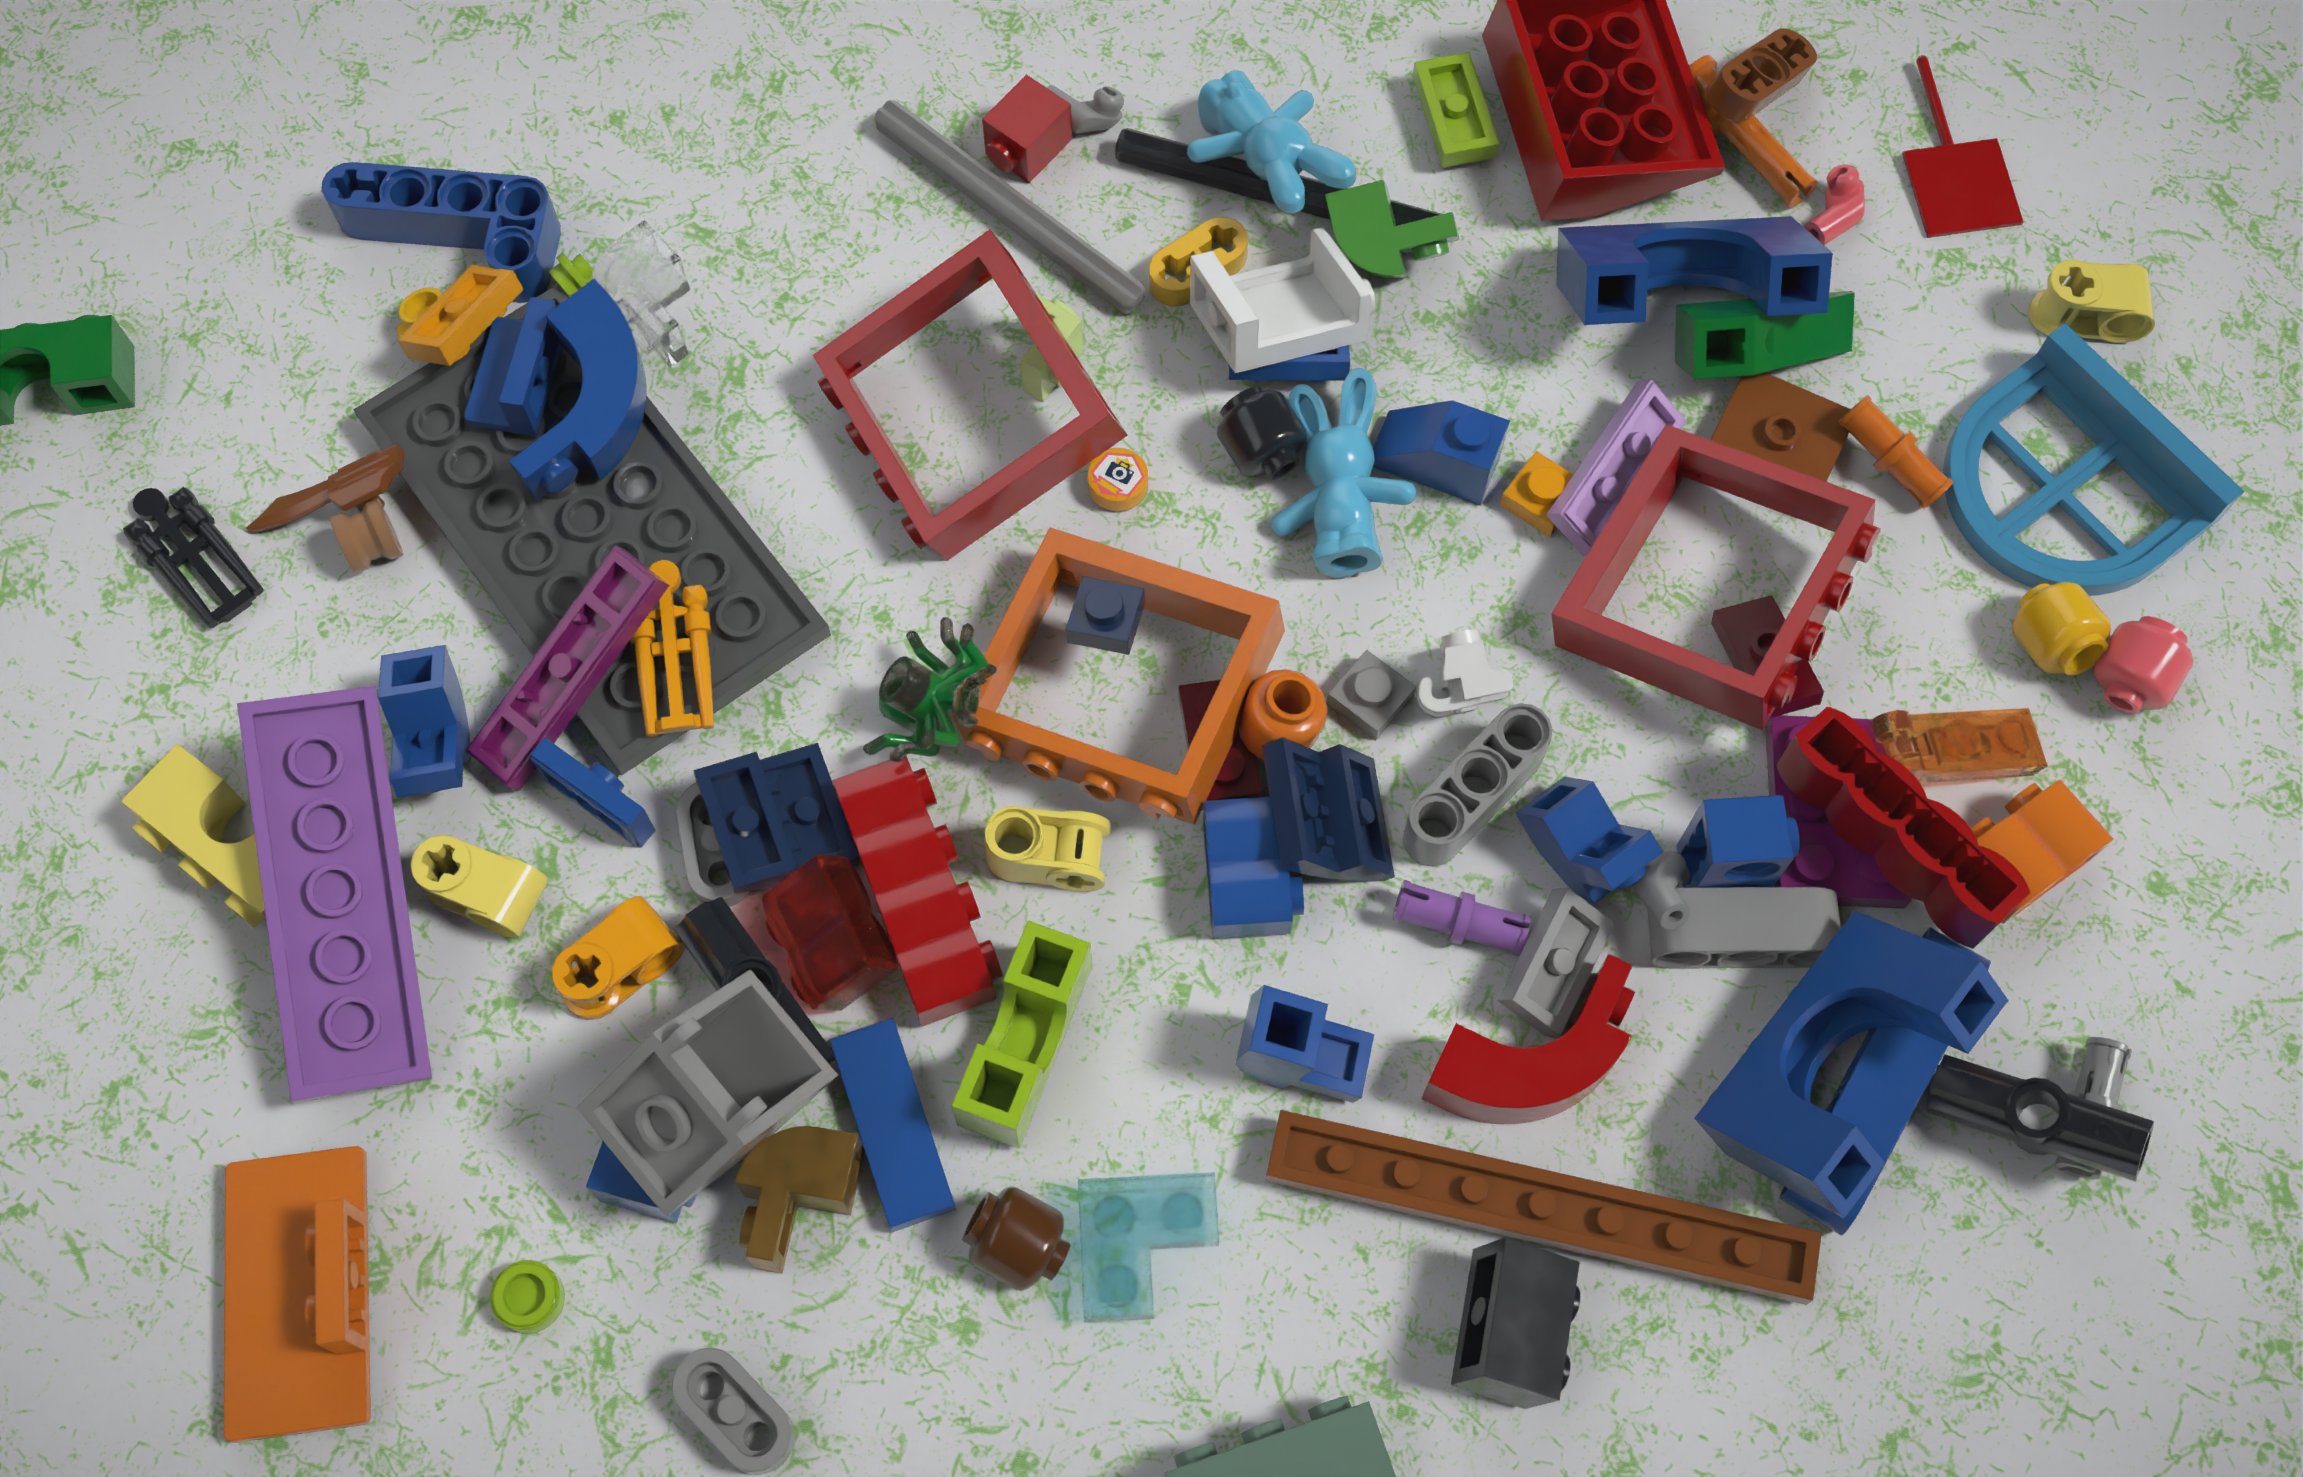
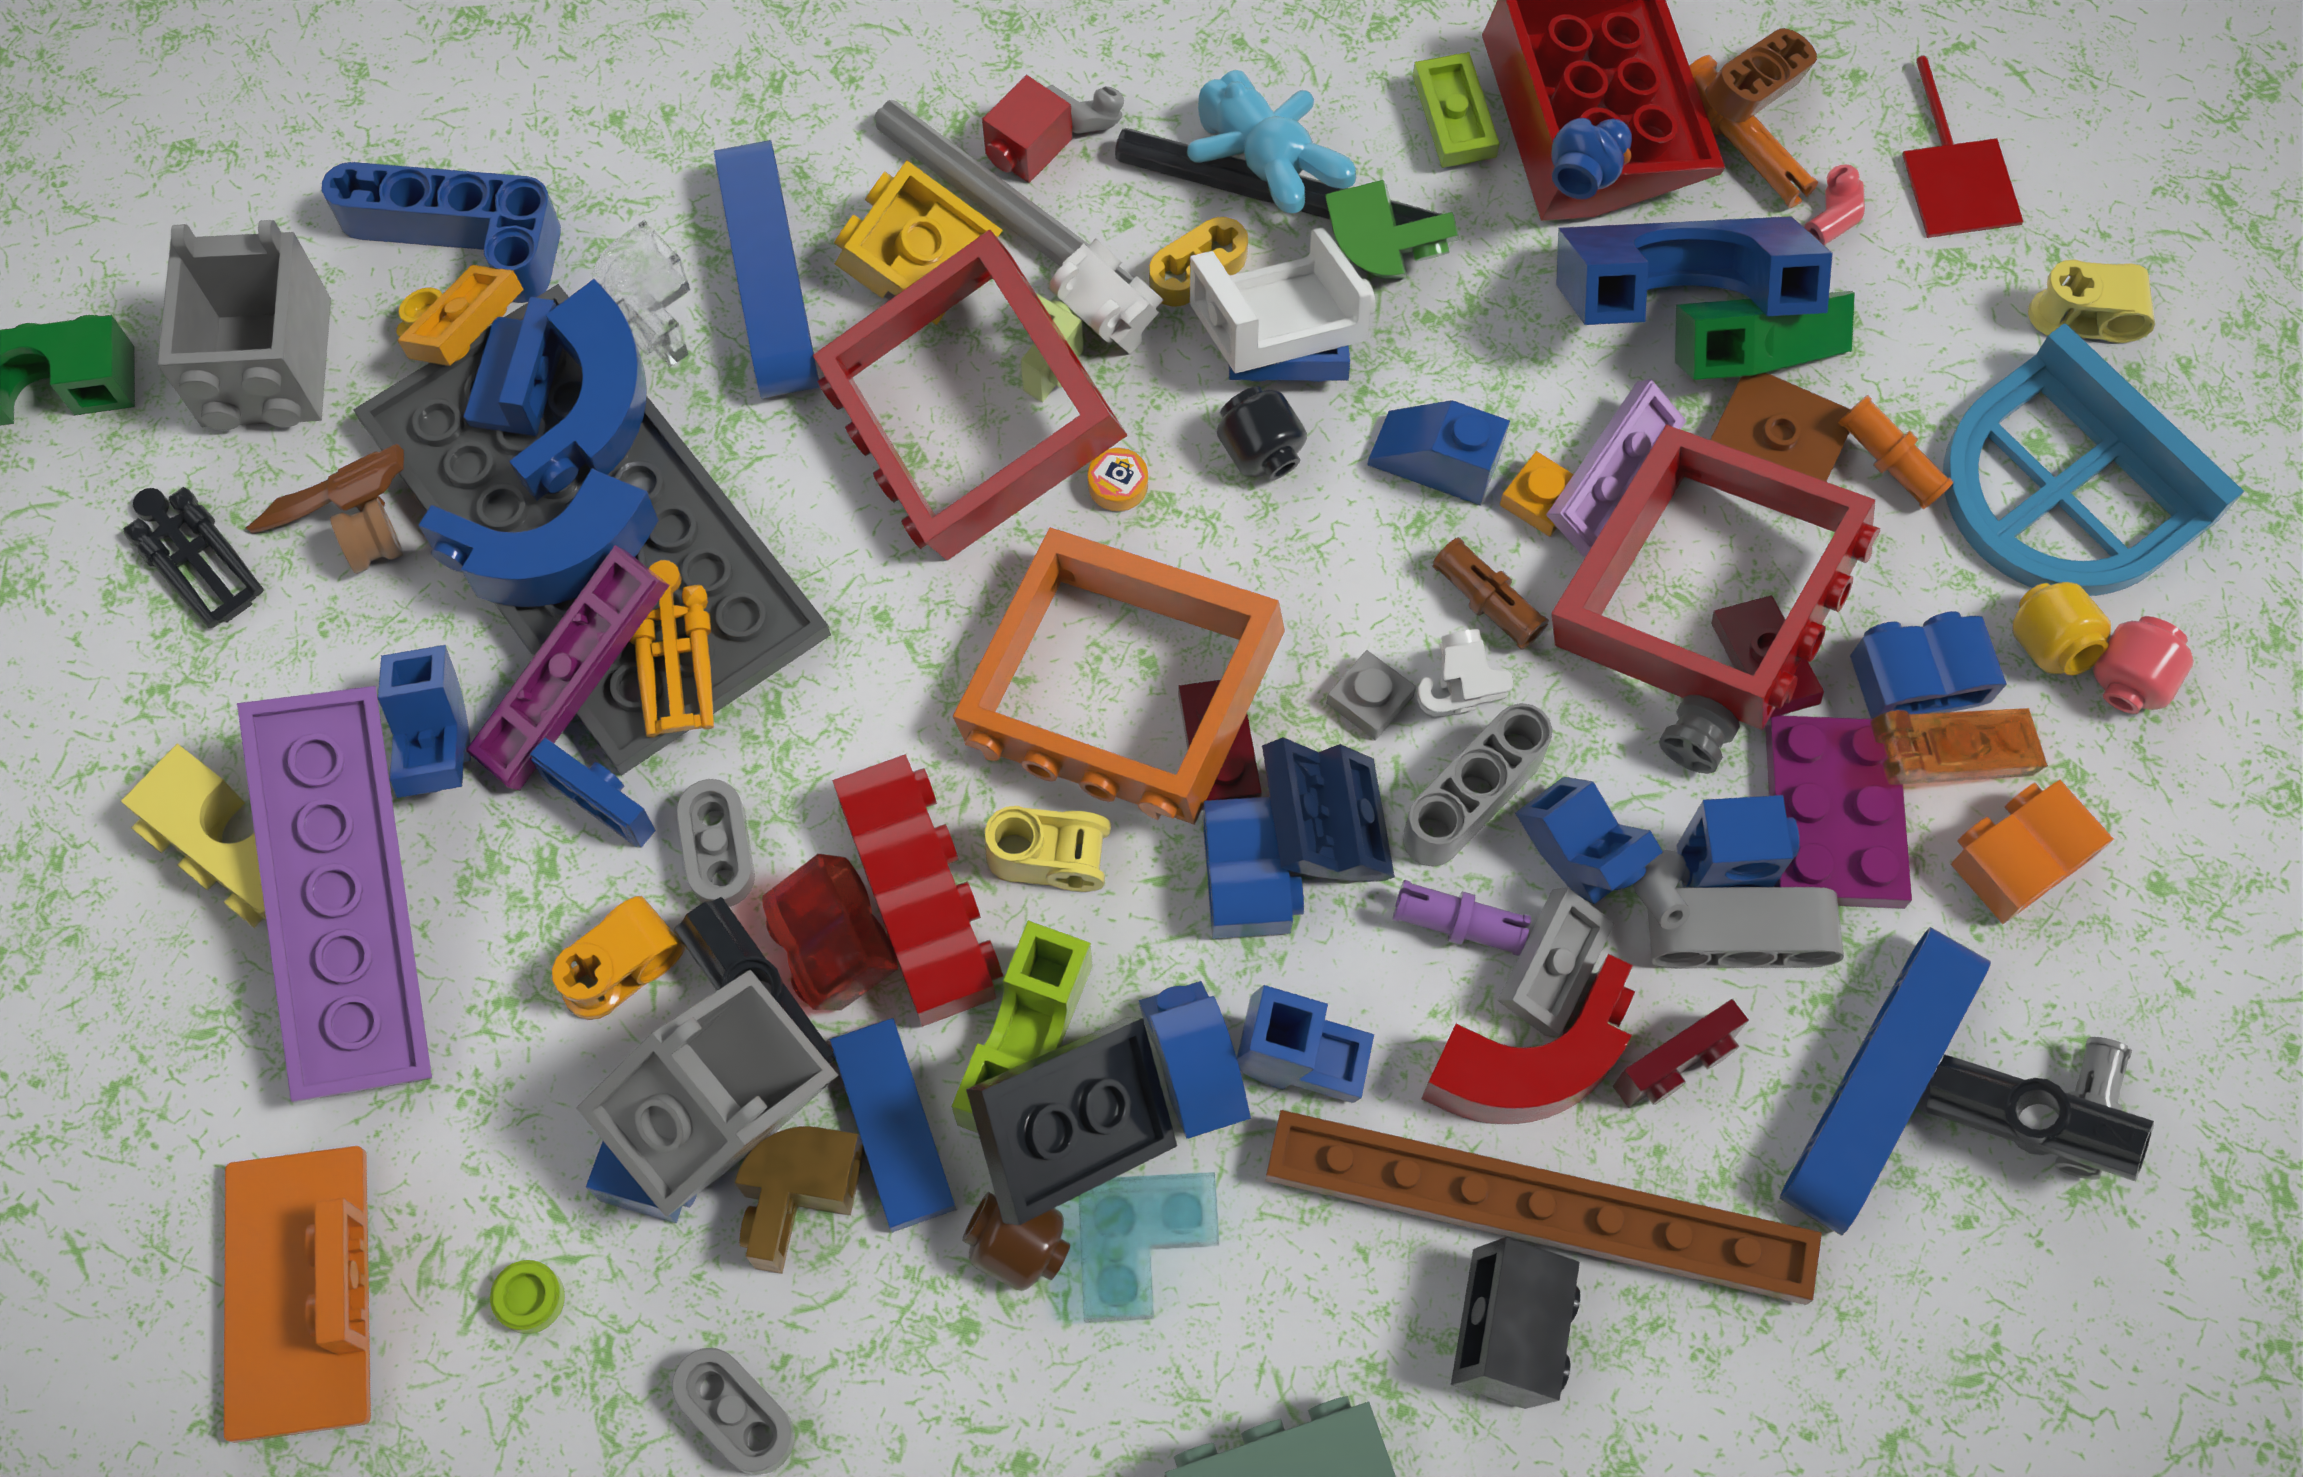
(244, 328): none -> light grey container
(487, 887): light yellow piece -> none
(548, 561): none -> blue arch
(572, 273): lime plate -> none
(766, 269): none -> blue beam
(773, 815): dark blue slope -> none
(907, 232): none -> yellow plate
(919, 696): animal -> none
(1071, 1119): none -> black plate
(1103, 298): none -> white piece
(1105, 615): dark blue plate -> none
(1196, 1058): none -> blue brick
(1282, 706): orange head -> none
(1339, 468): medium azure animal -> none
(1490, 593): none -> dark orange pin
(1589, 156): none -> blue animal
(1660, 1071): none -> dark red plate
(1699, 734): none -> dark grey wheel
(1860, 982): blue arch -> none
(1913, 839): red brick -> none
(1929, 667): none -> blue brick

